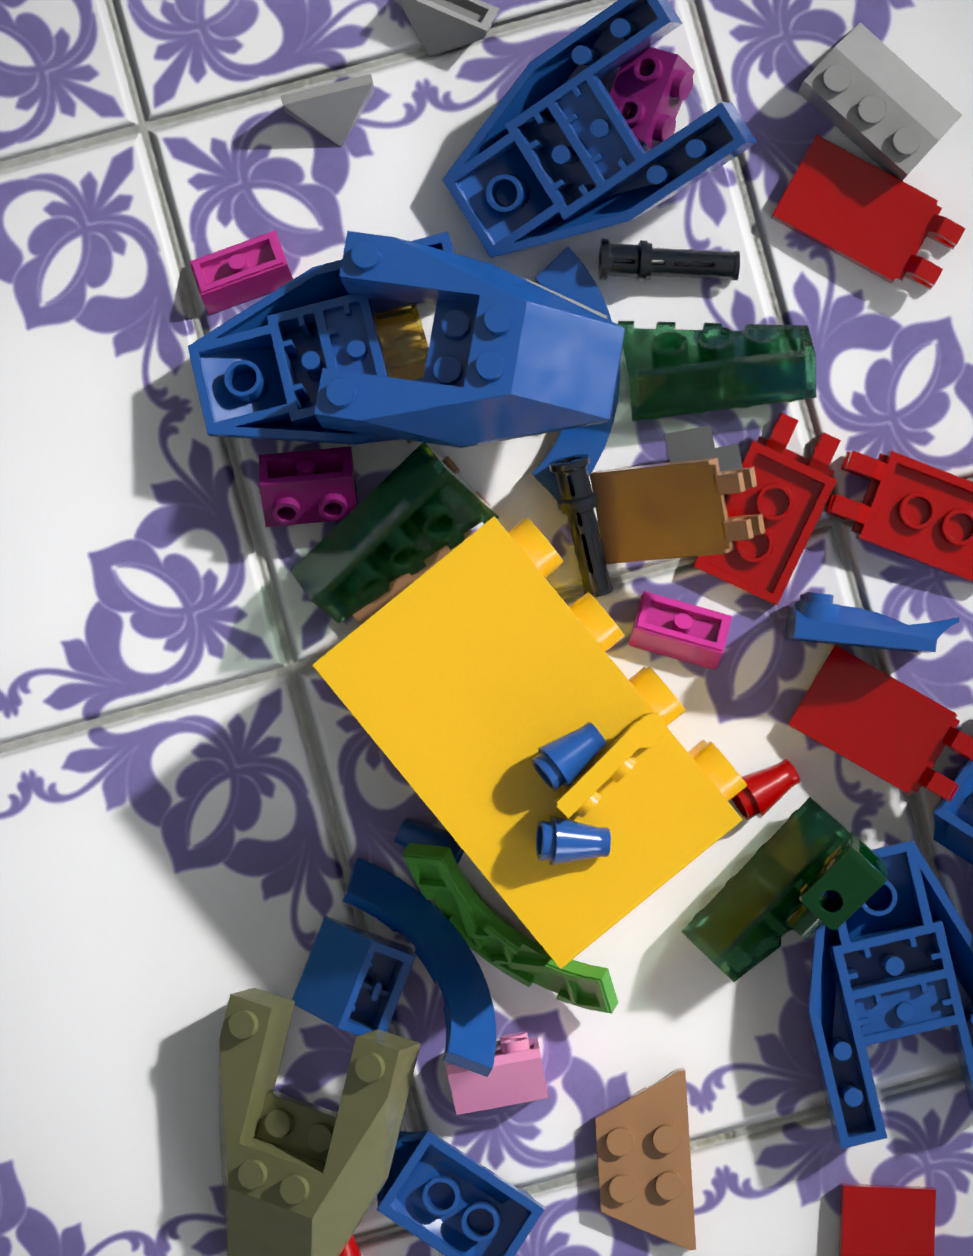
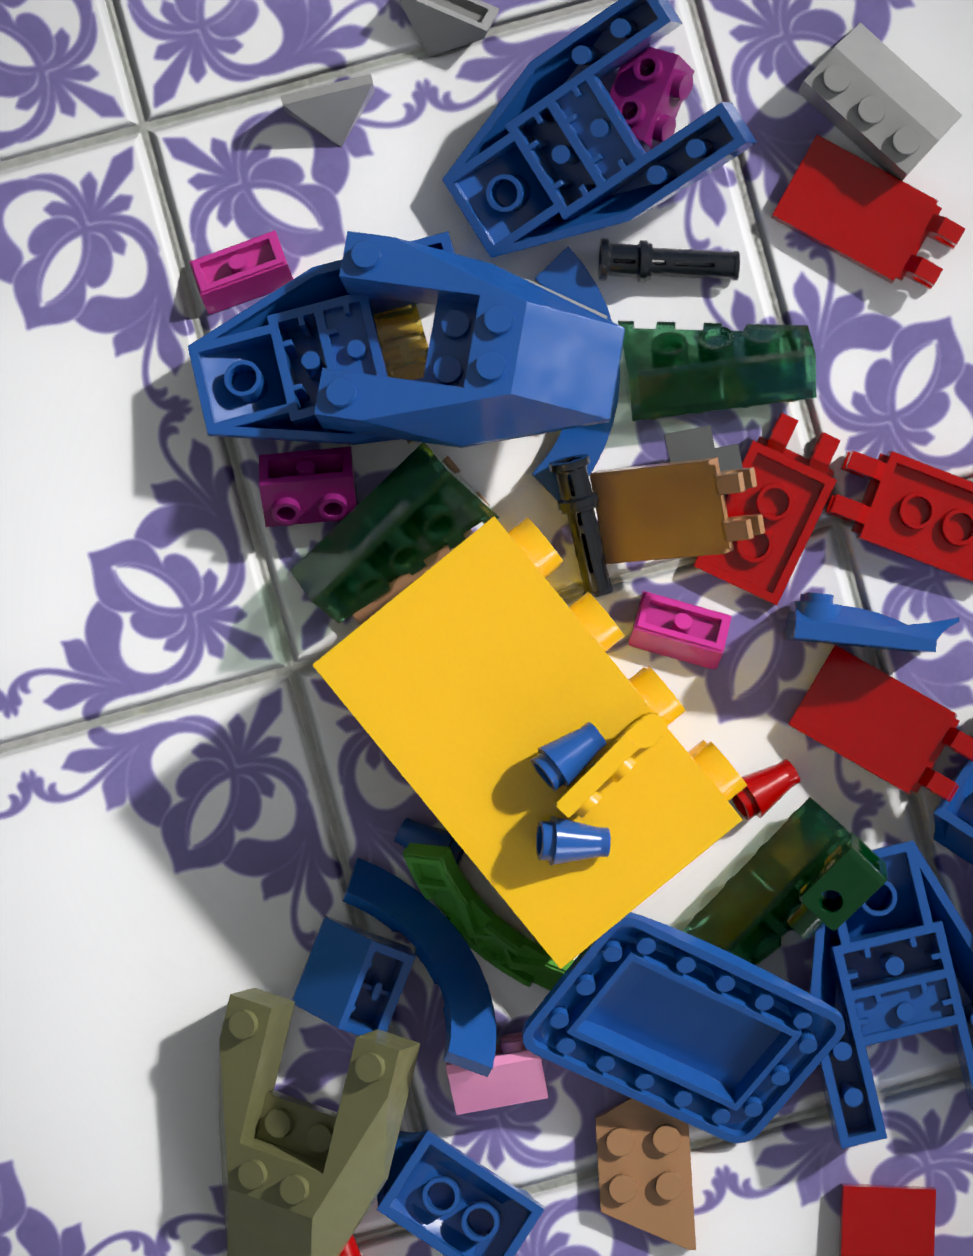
(683, 1028): none -> blue wedge

